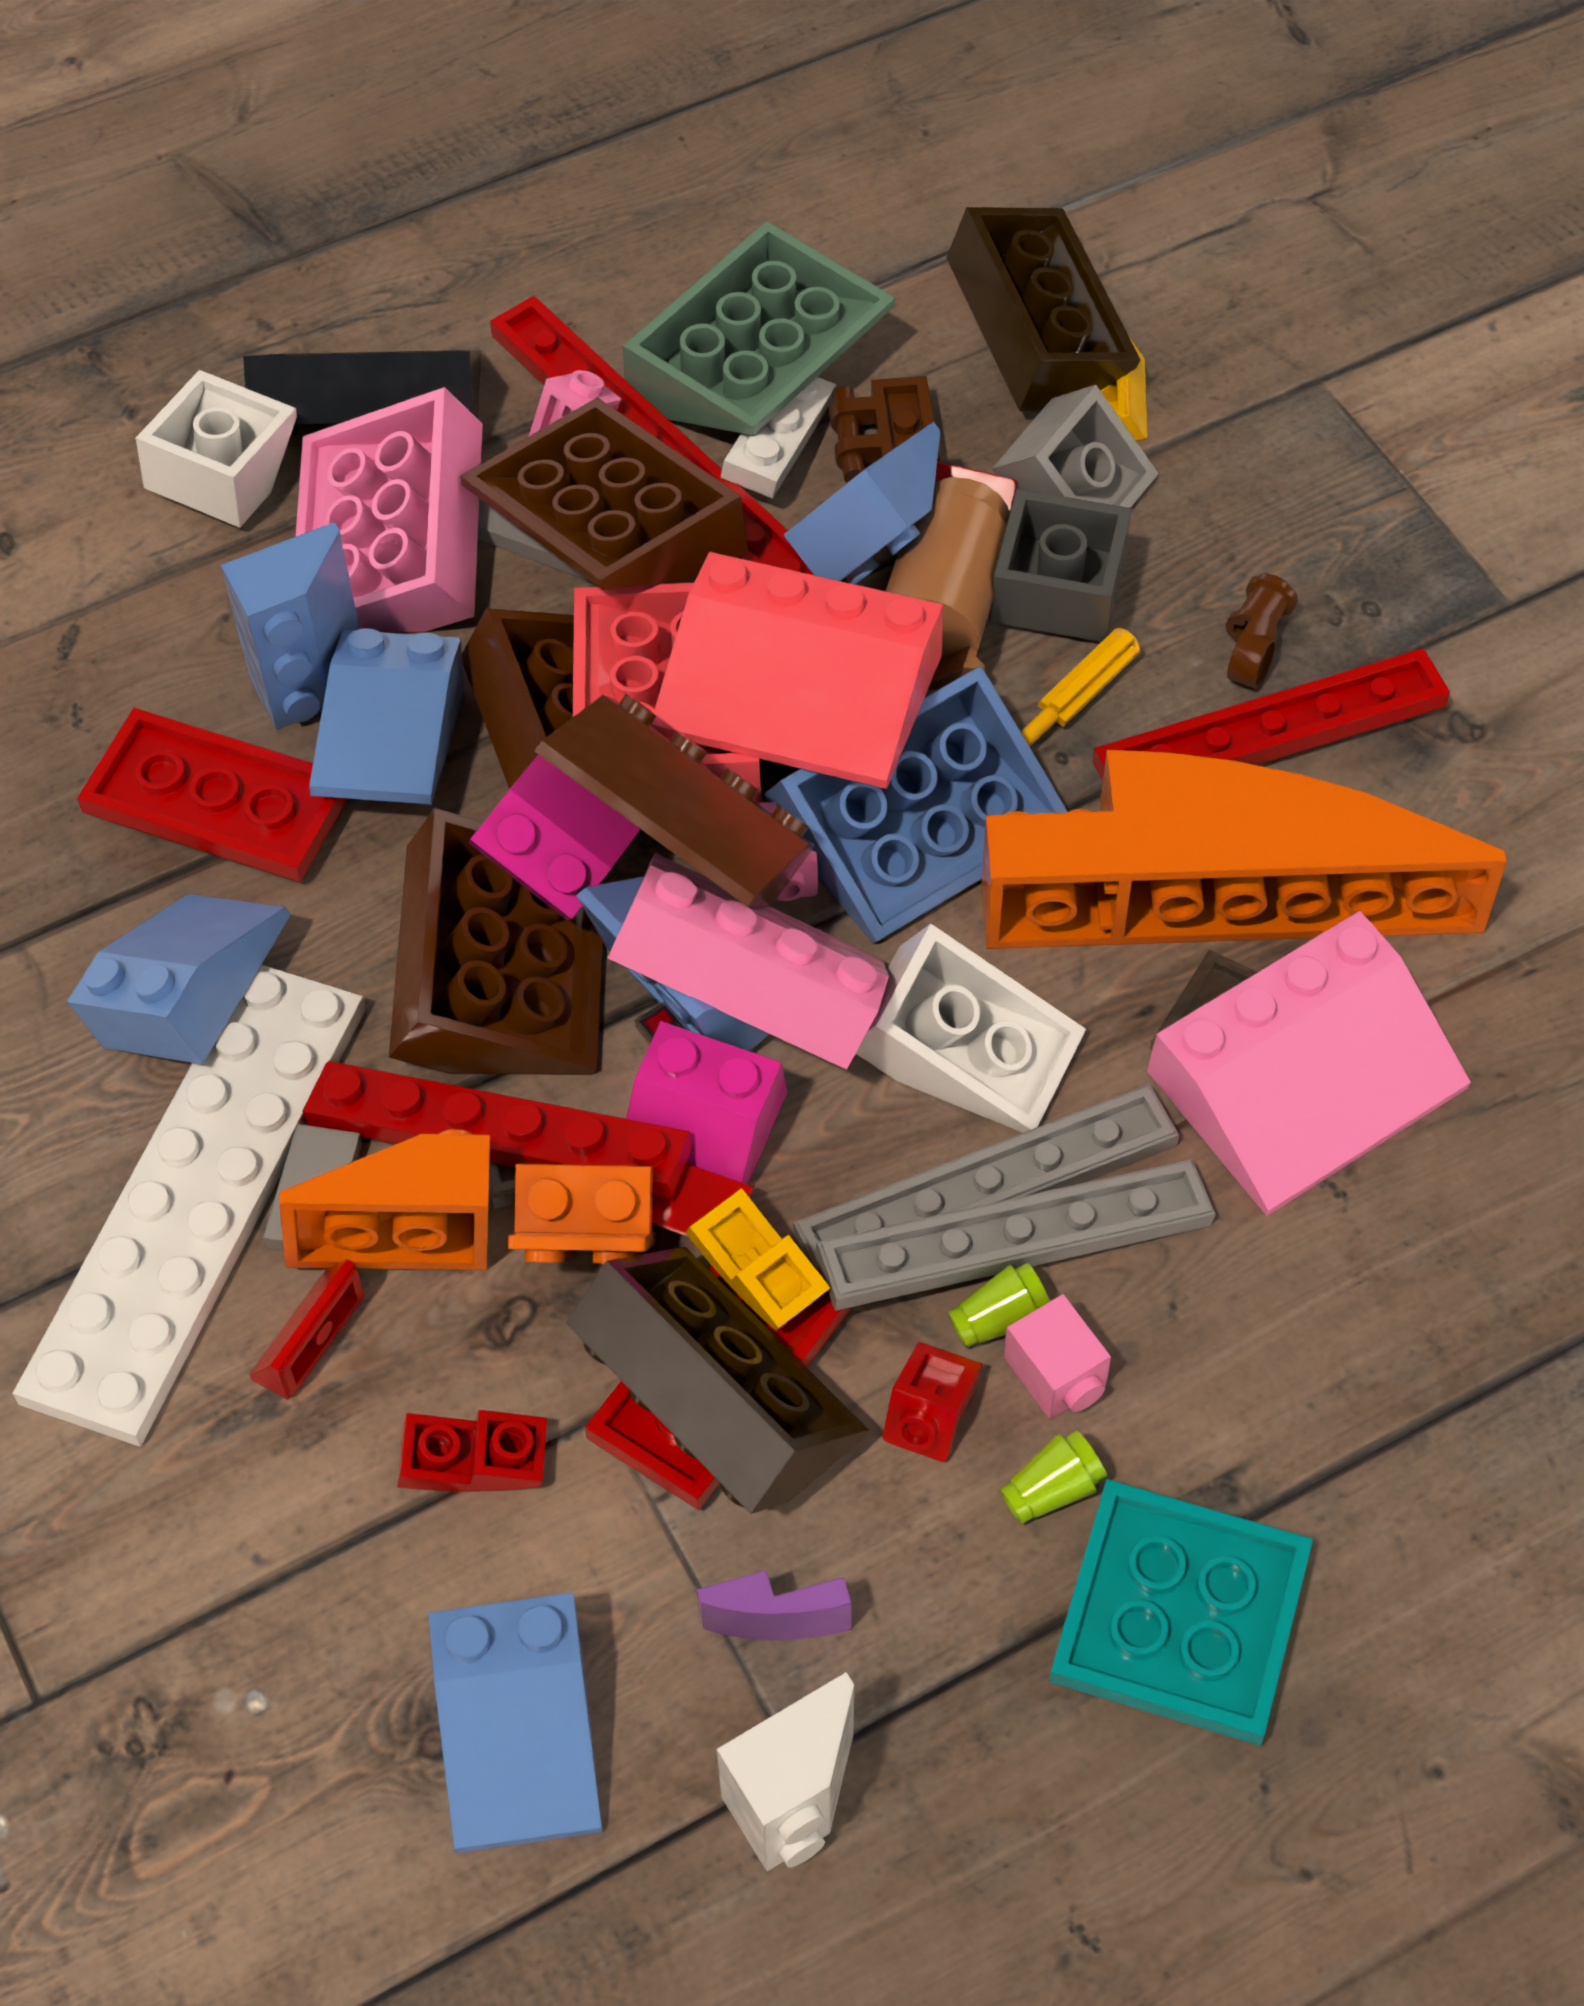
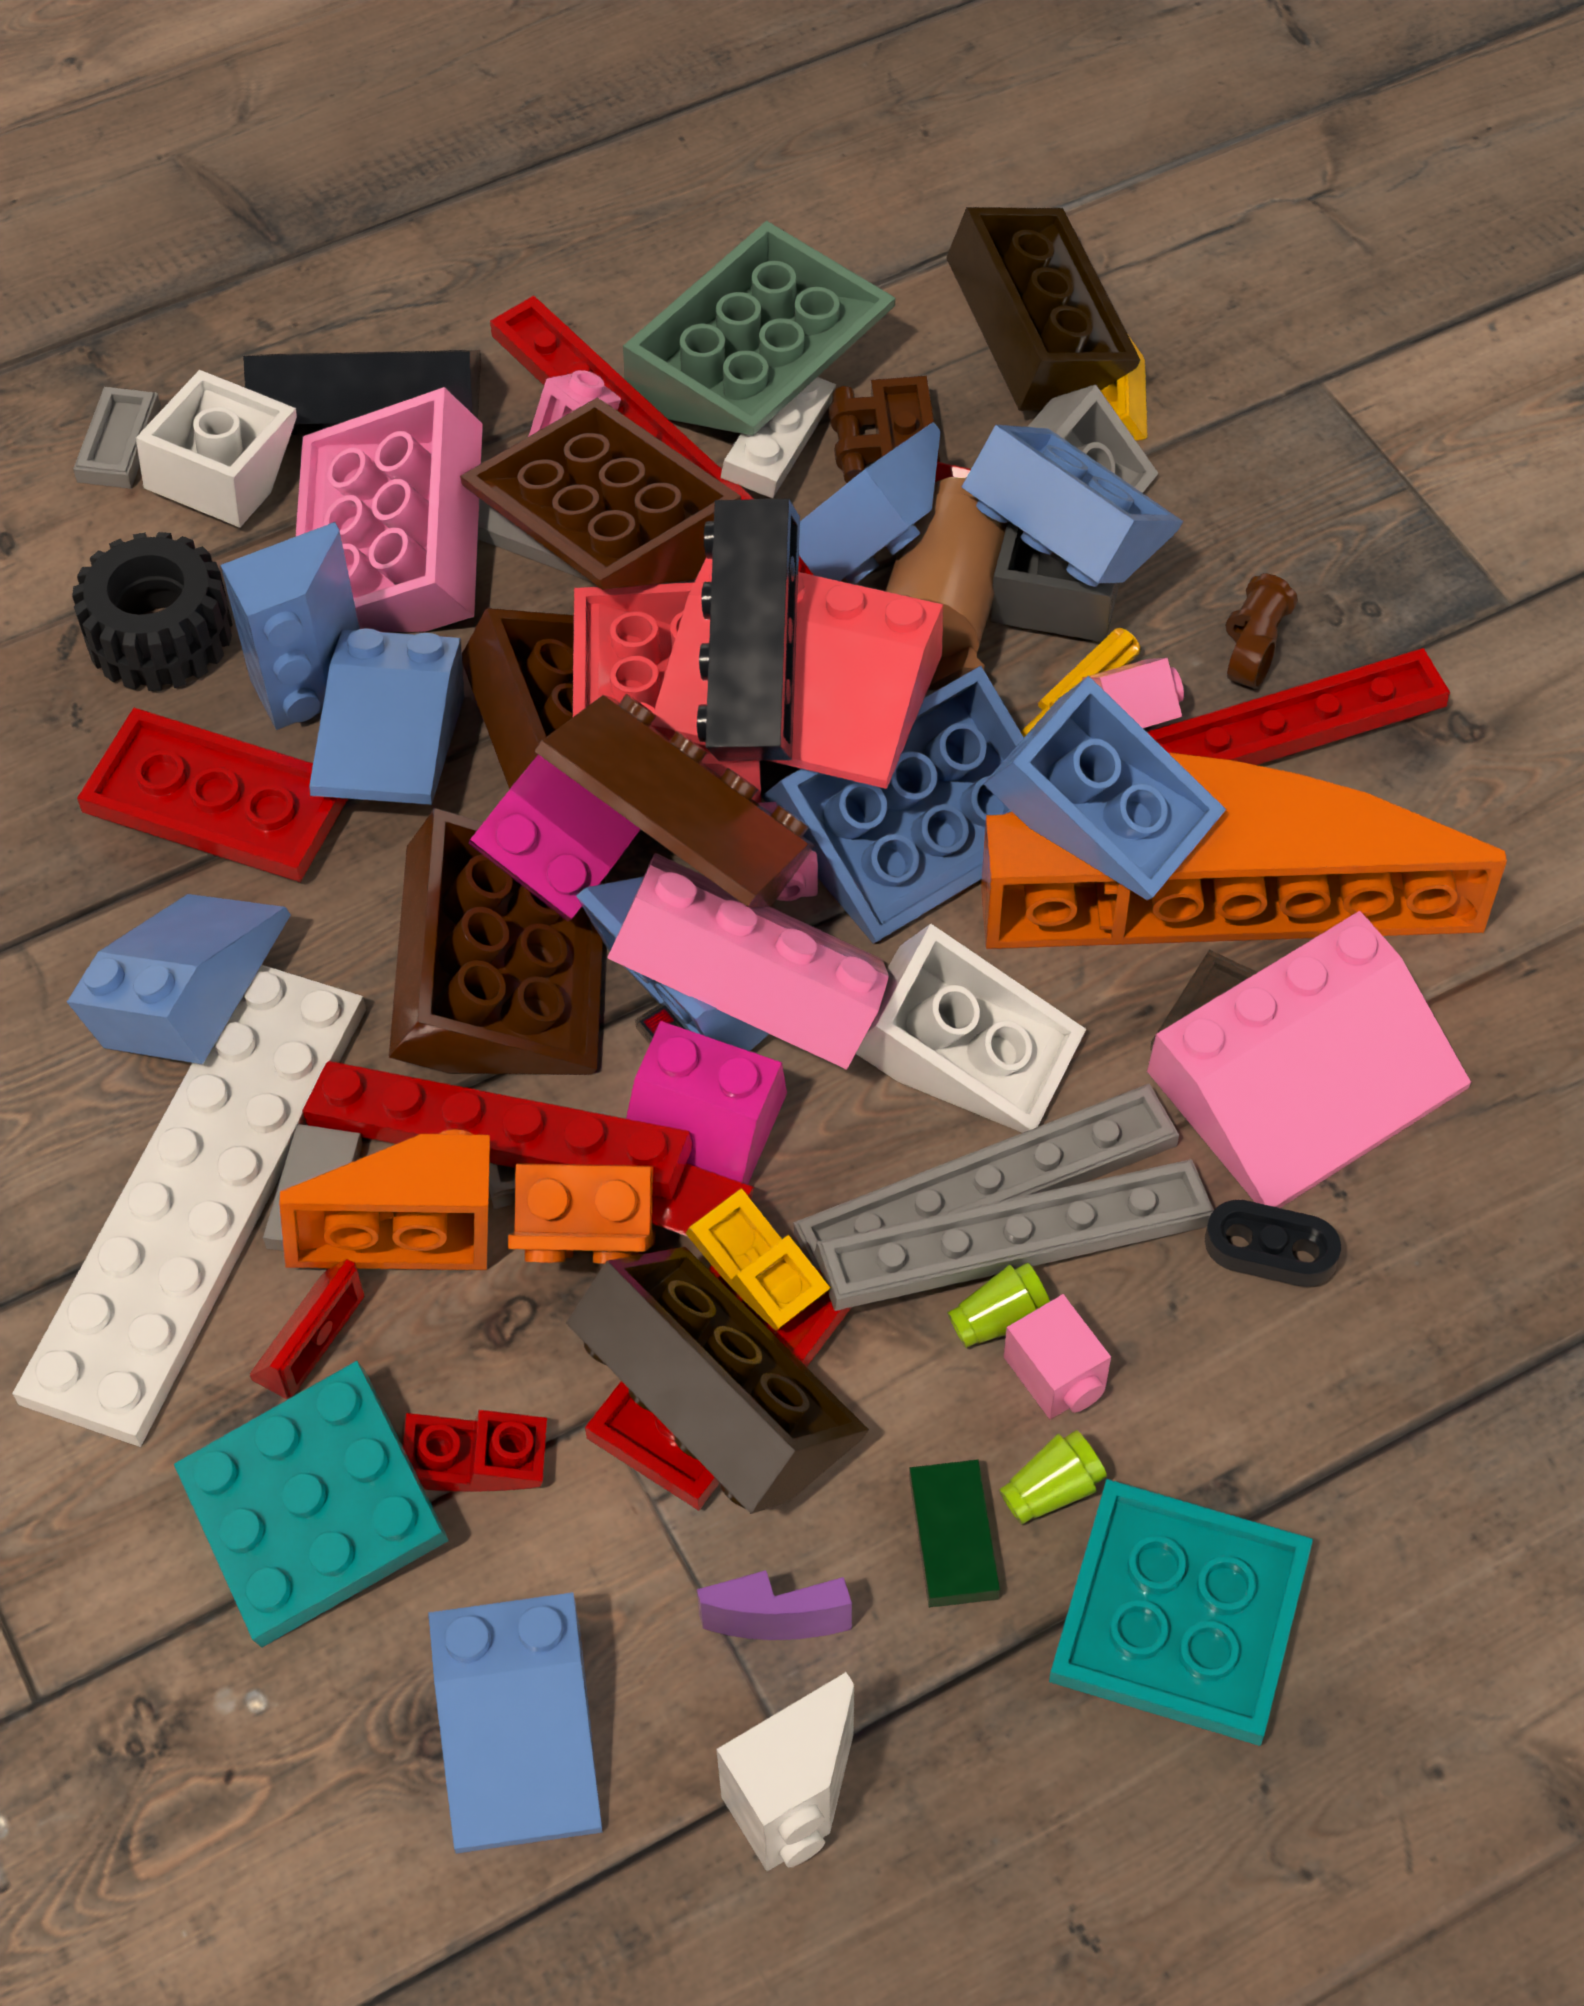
(110, 445): none -> light grey tile
(147, 577): none -> black tyre
(310, 1504): none -> teal plate
(750, 630): none -> black brick
(930, 1401): red bracket -> none
(954, 1533): none -> dark green tile
(1068, 504): none -> medium blue slope
(1105, 791): none -> medium blue slope
(1145, 690): none -> bright pink brick
(1272, 1239): none -> black plate

